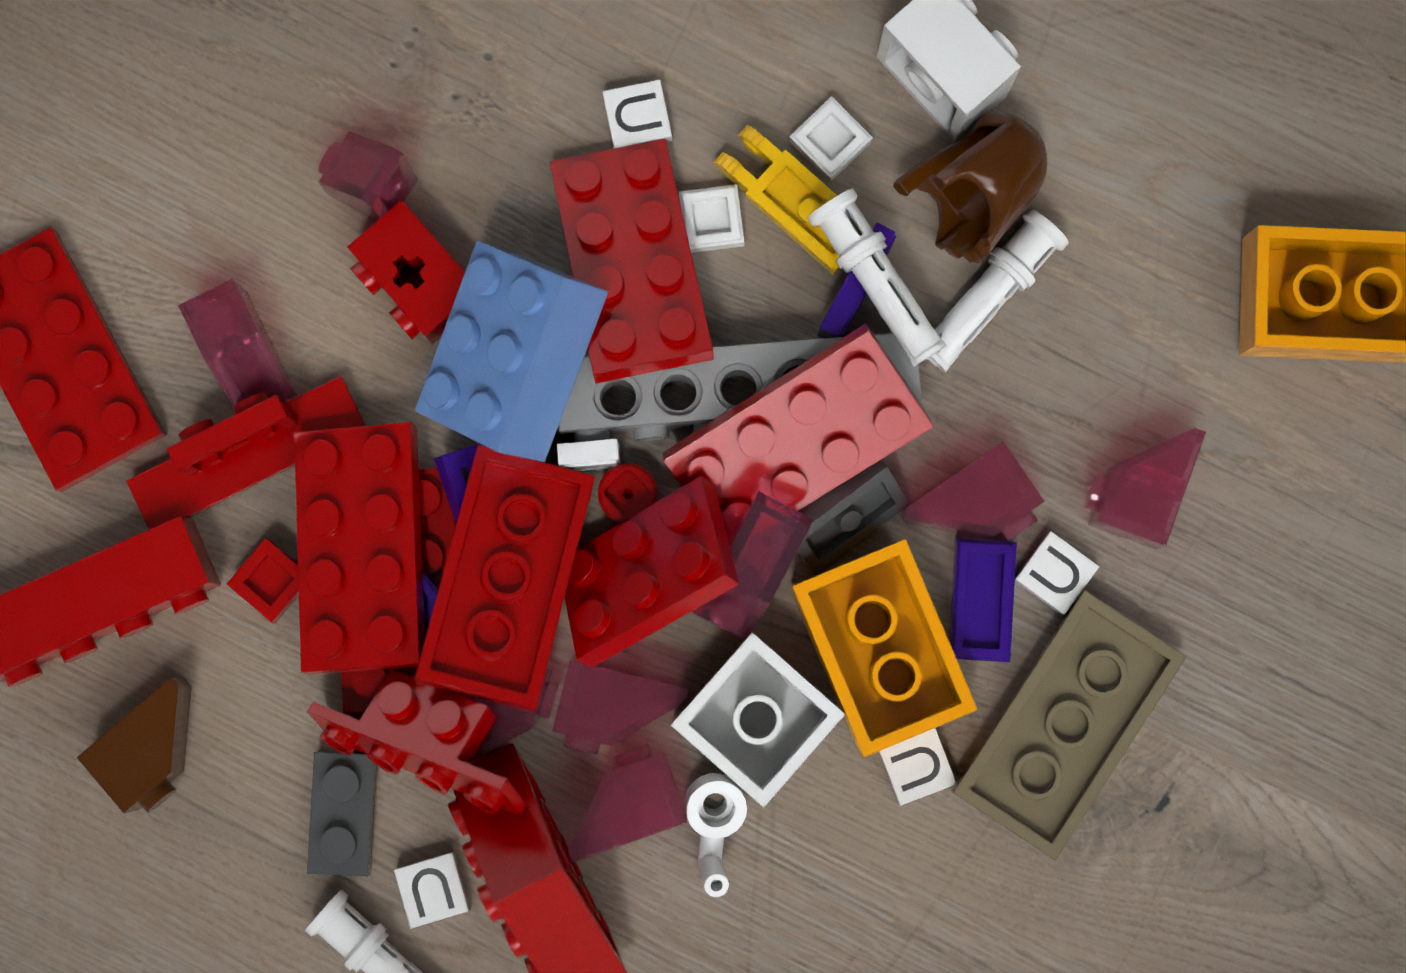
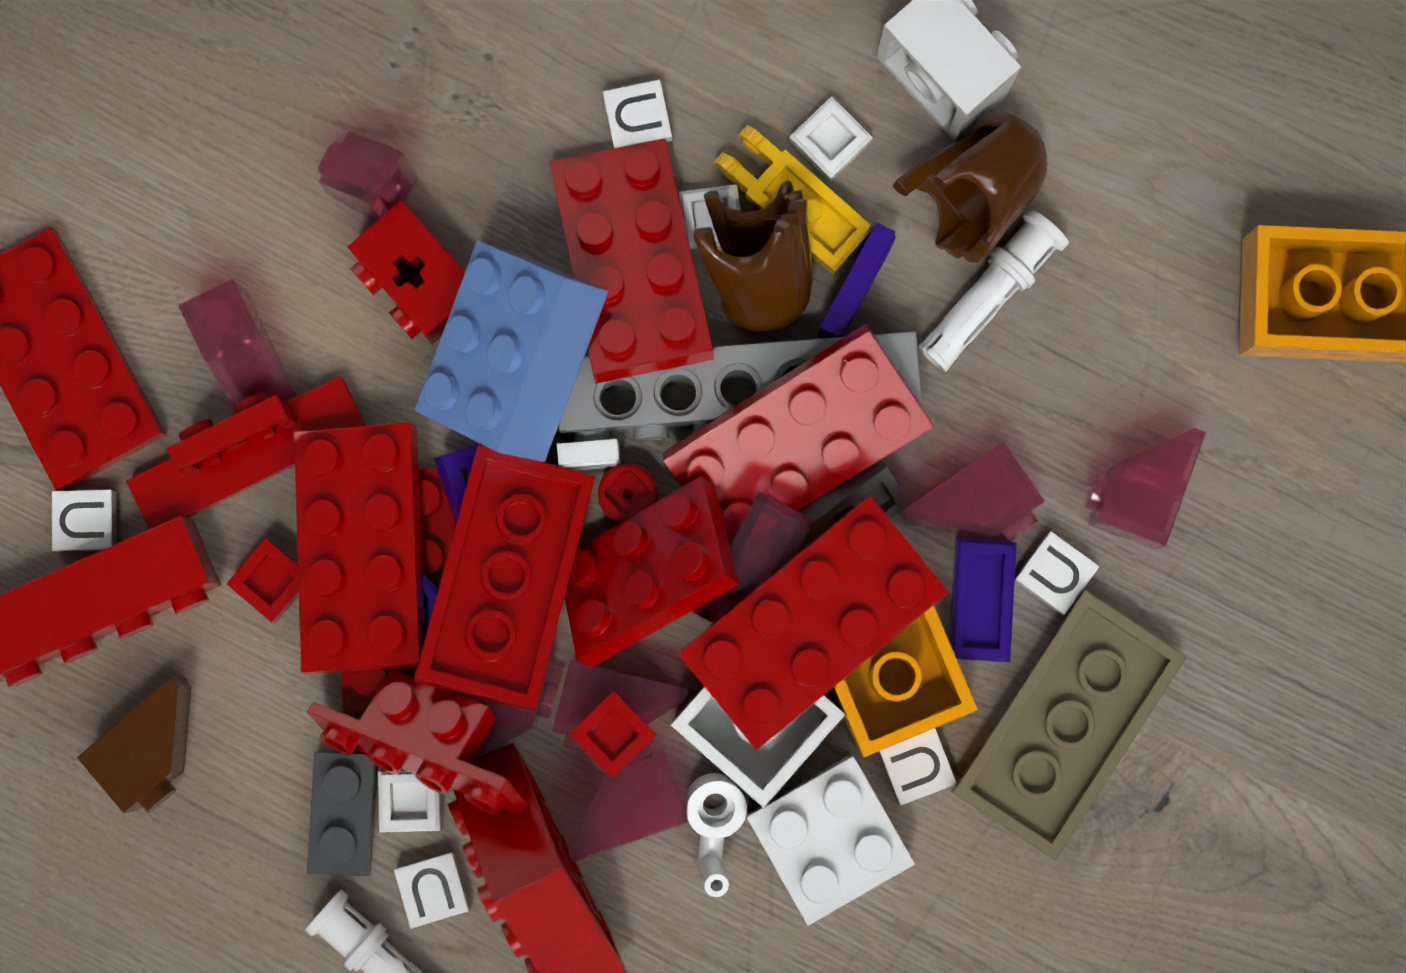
(84, 520): none -> white tile
(407, 804): none -> white tile
(613, 734): none -> red plate
(764, 259): none -> reddish brown hair
(812, 622): none -> red plate
(830, 839): none -> white brick
(863, 254): white pin -> none

